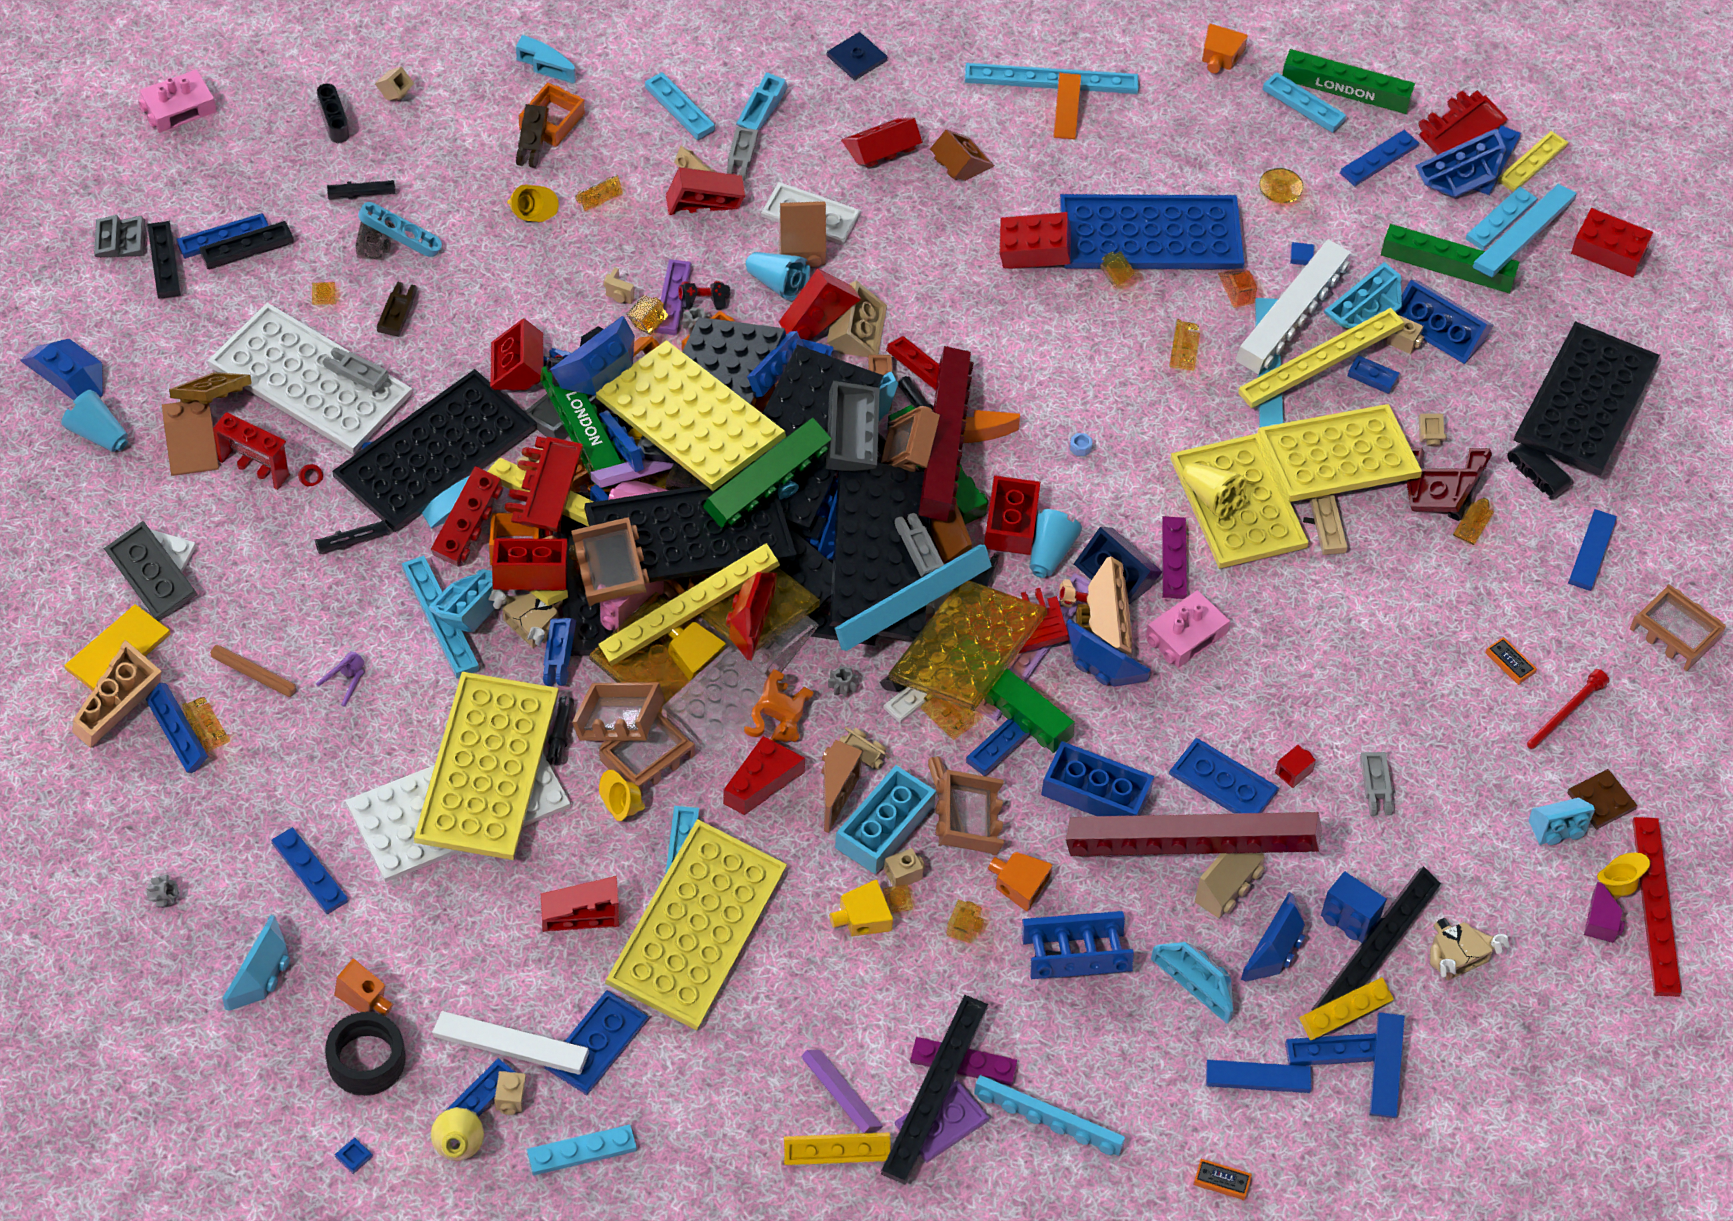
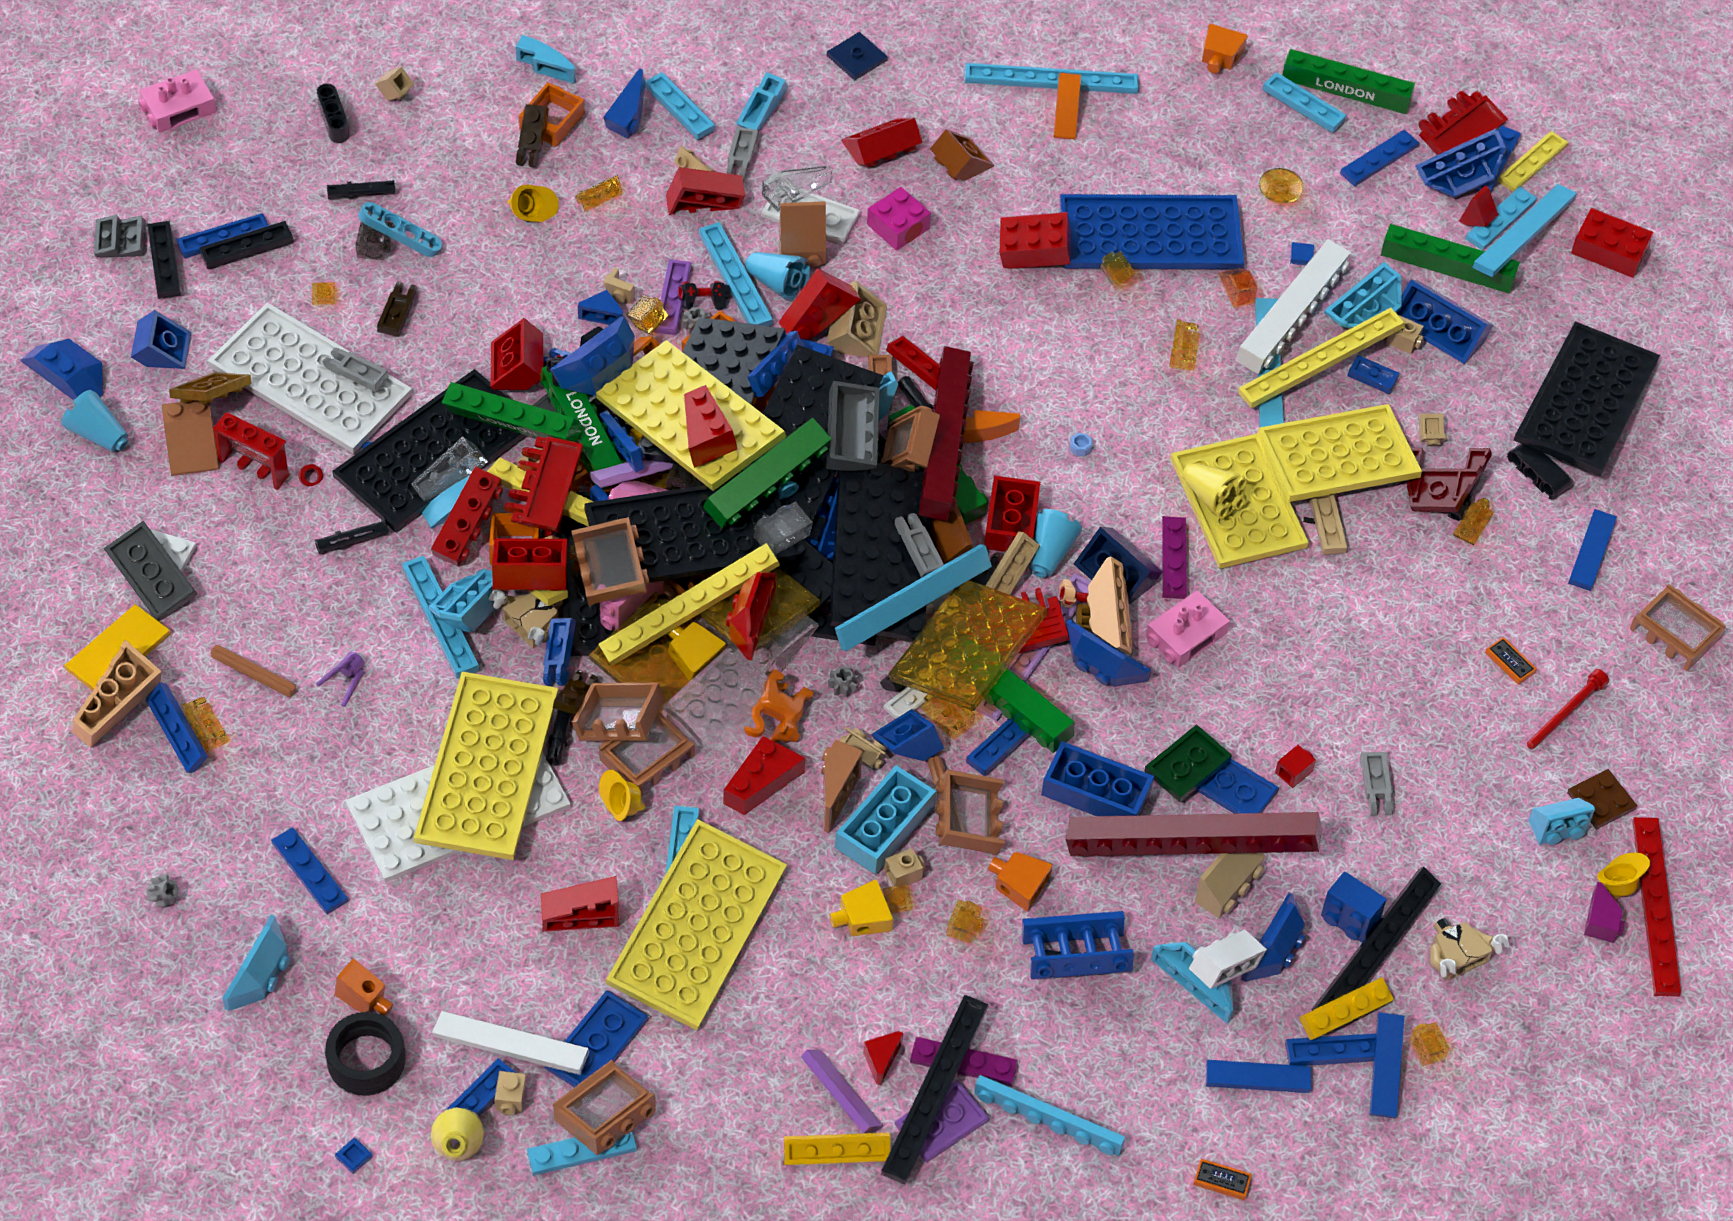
(160, 342): none -> blue slope
(449, 469): none -> clear slope
(510, 414): none -> green brick
(573, 693): none -> dark brown hinge
(599, 309): none -> blue slope
(604, 1108): none -> nougat window
(626, 111): none -> blue slope
(707, 427): none -> red wedge
(735, 275): none -> medium azure plate
(783, 528): none -> clear brick
(795, 184): none -> clear slope
(881, 1053): none -> red slope
(898, 218): none -> dark pink brick
(910, 737): none -> blue slope
(1013, 563): none -> tan plate
(1188, 763): none -> dark green plate
(1227, 958): none -> white brick
(1429, 1043): none -> clear yellow brick
(1480, 209): none -> red slope

